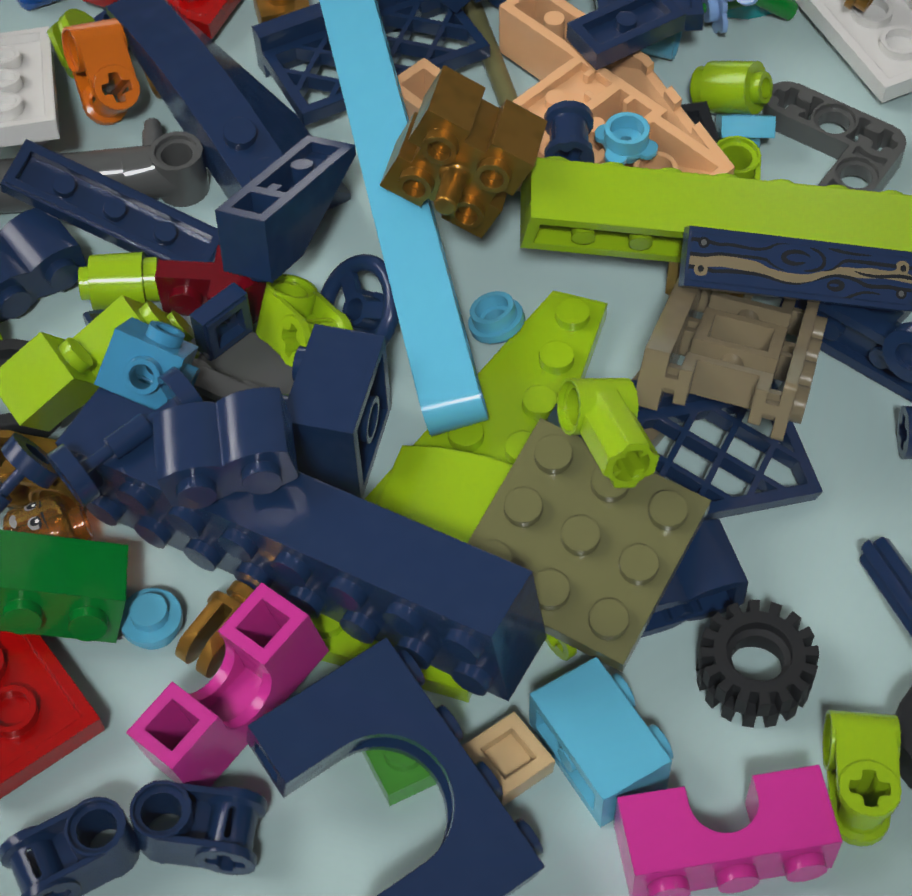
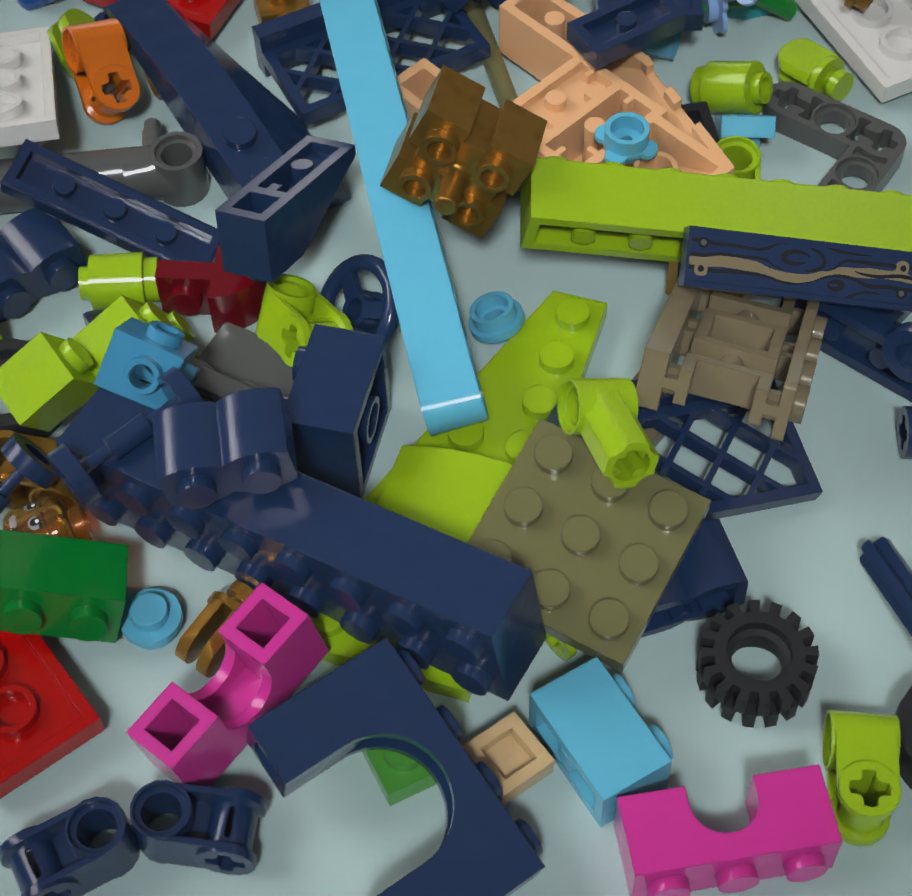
(222, 321): dark blue tile -> none
(569, 129): dark blue bush -> none
(815, 68): none -> lime arm

